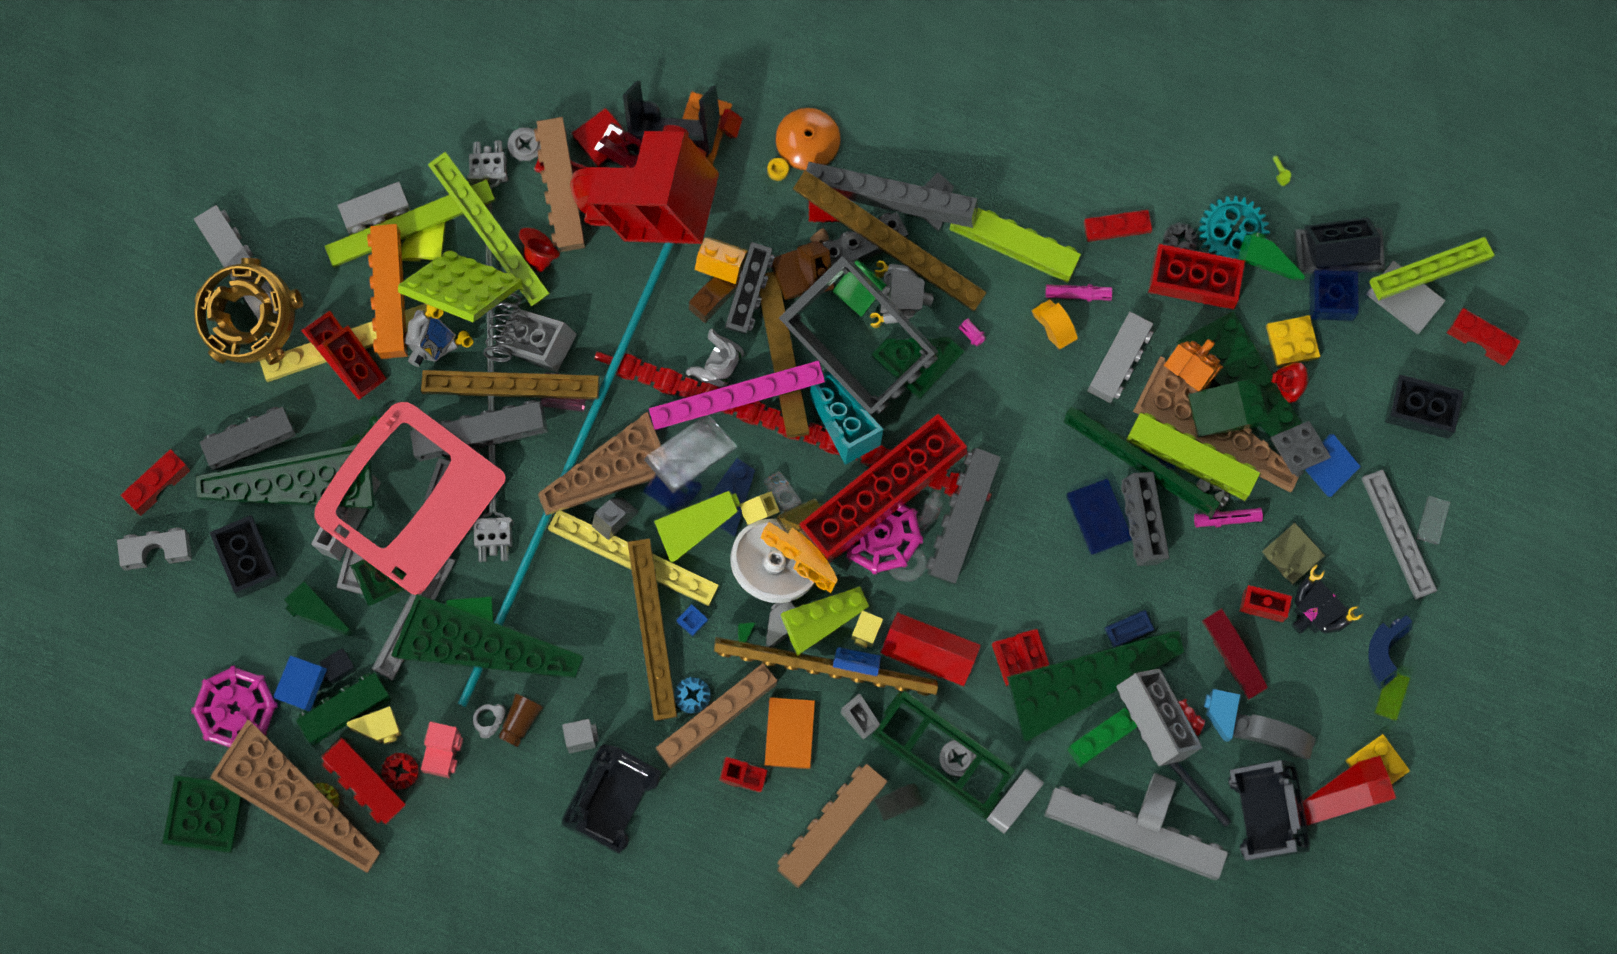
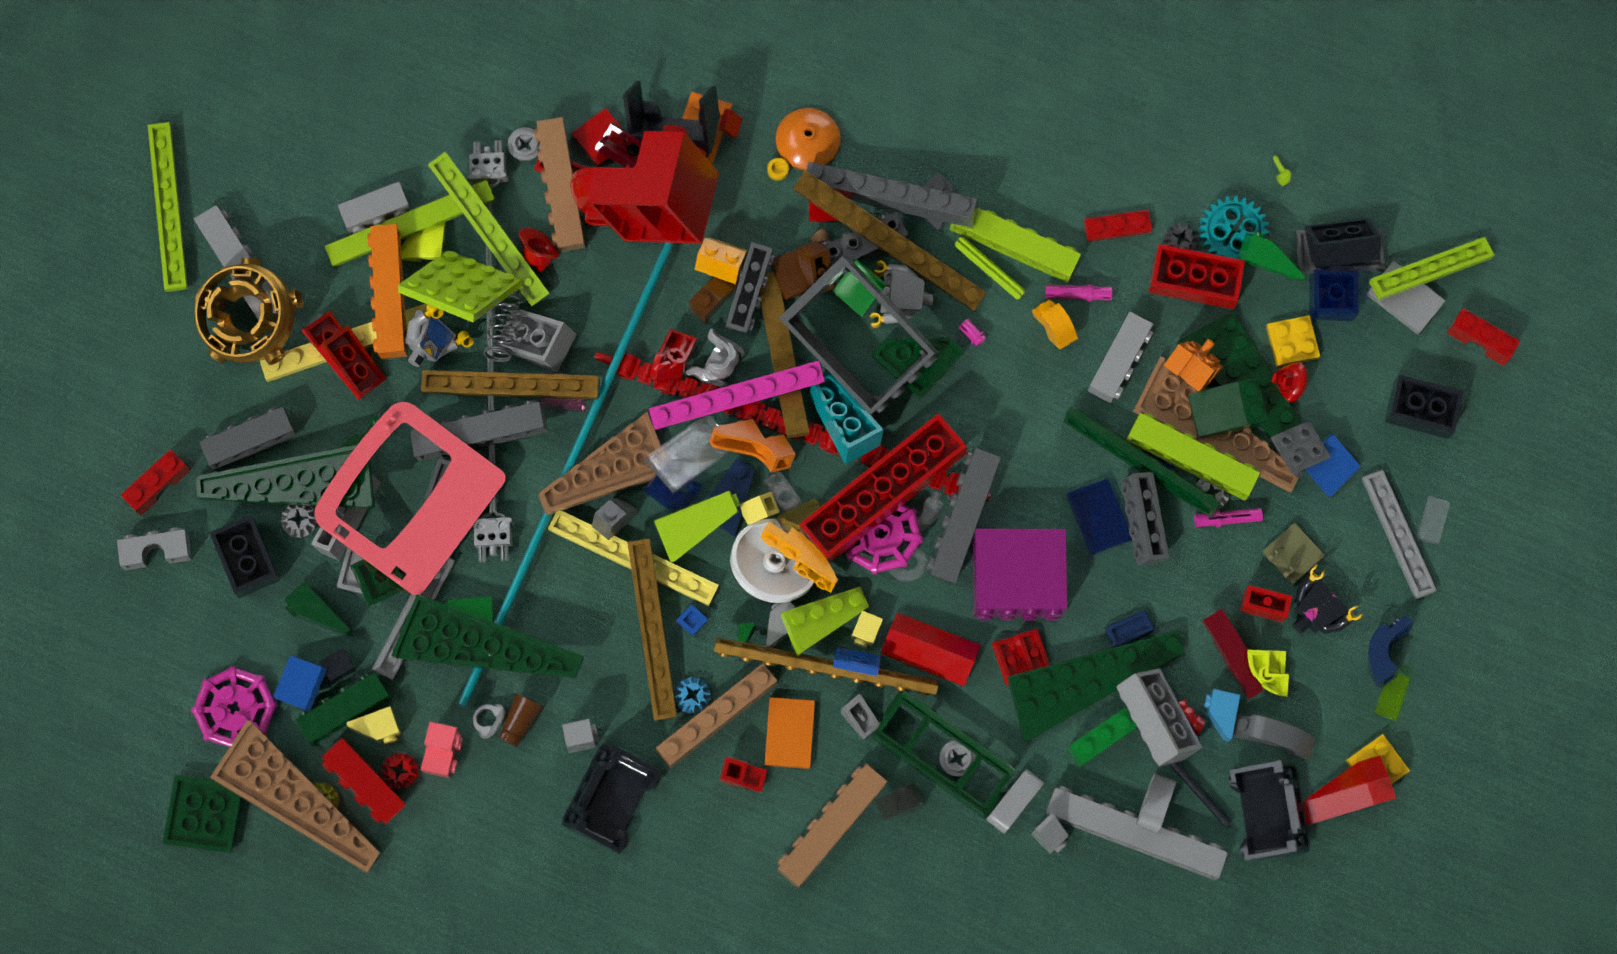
(167, 207): none -> lime plate
(306, 525): none -> light grey gear
(673, 356): none -> red piece
(747, 439): none -> orange arch
(989, 268): none -> lime axle
(1019, 574): none -> magenta brick
(1050, 834): none -> light grey slope
(1269, 670): none -> neon yellow brick

